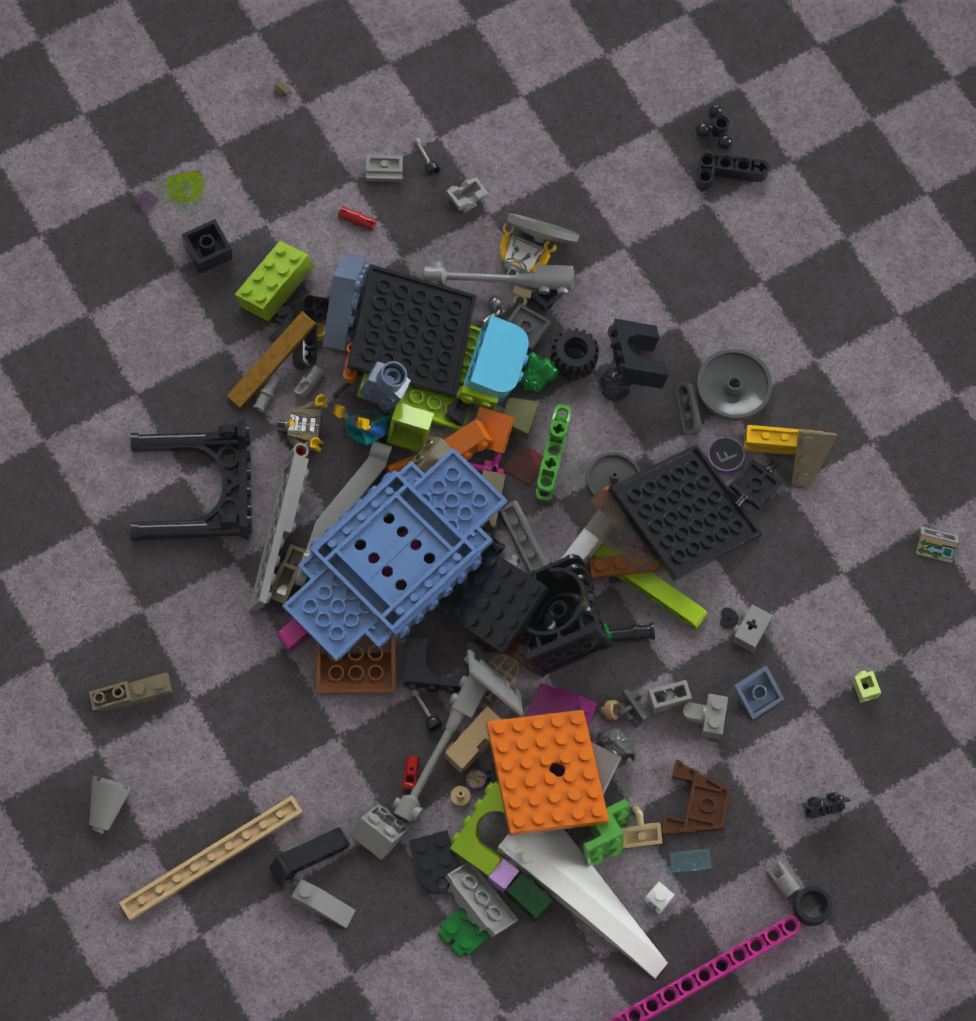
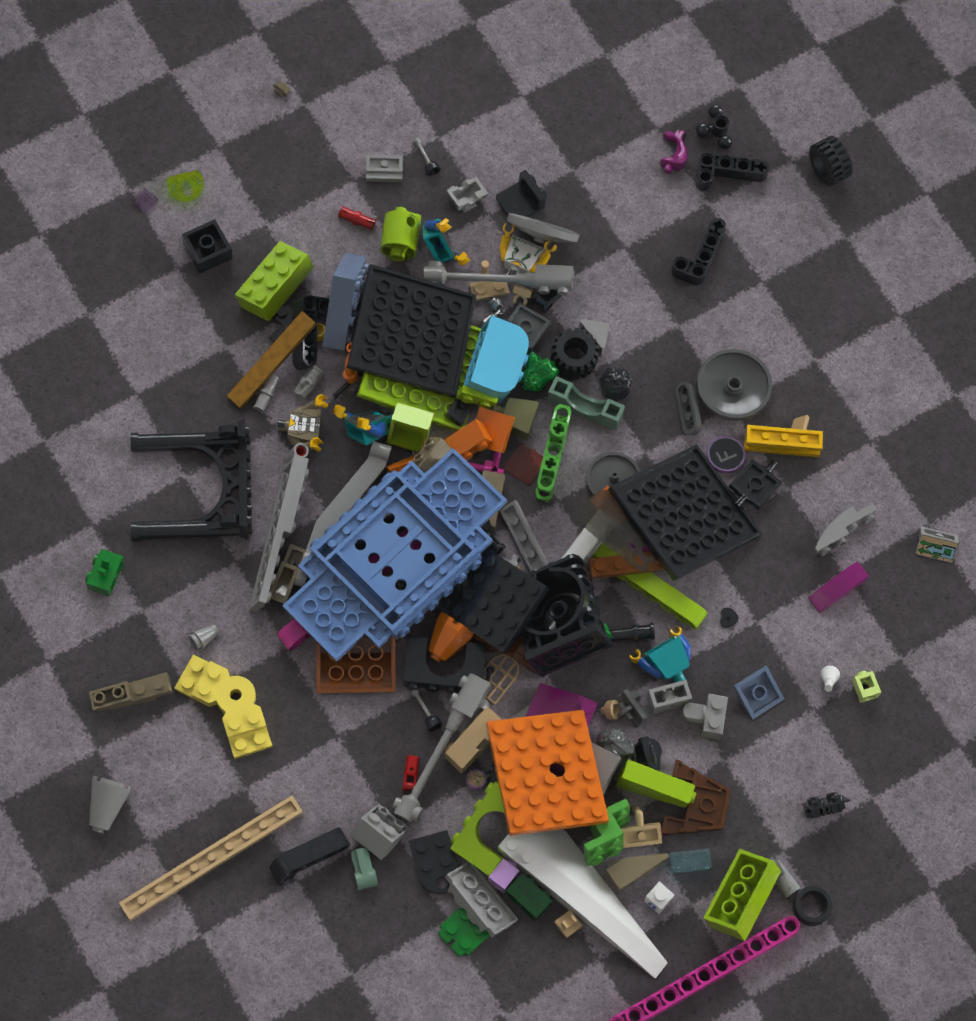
(104, 572): none -> green brick
(202, 637): none -> light grey cone
(242, 718): none -> light yellow plate
(322, 903): light grey slope -> none
(364, 873): none -> sand green piece
(385, 384): sand blue brick -> none
(400, 234): none -> lime cylinder
(439, 242): none -> torso
(448, 638): none -> orange cone
(456, 799): tan tile -> none
(486, 289): none -> tan plate
(494, 682): light grey window -> none
(523, 197): none -> black bracket
(568, 924): none -> tan tile
(598, 330): none -> light grey slope
(601, 411): none -> sand green arch
(629, 366): black arch -> none
(630, 870): none -> dark tan slope
(648, 752): none -> black hand
(654, 784): none -> lime slope
(667, 658): none -> teal torso
(678, 160): none -> magenta animal
(704, 251): none -> black beam
(742, 894): none -> lime brick
(750, 638): light grey brick -> none
(800, 422): none -> tan slope
(809, 455): dark tan wing -> none
(829, 676): none -> white cone
(830, 161): none -> black tyre
(838, 587): none -> magenta slope
(841, 526): none -> light grey slope

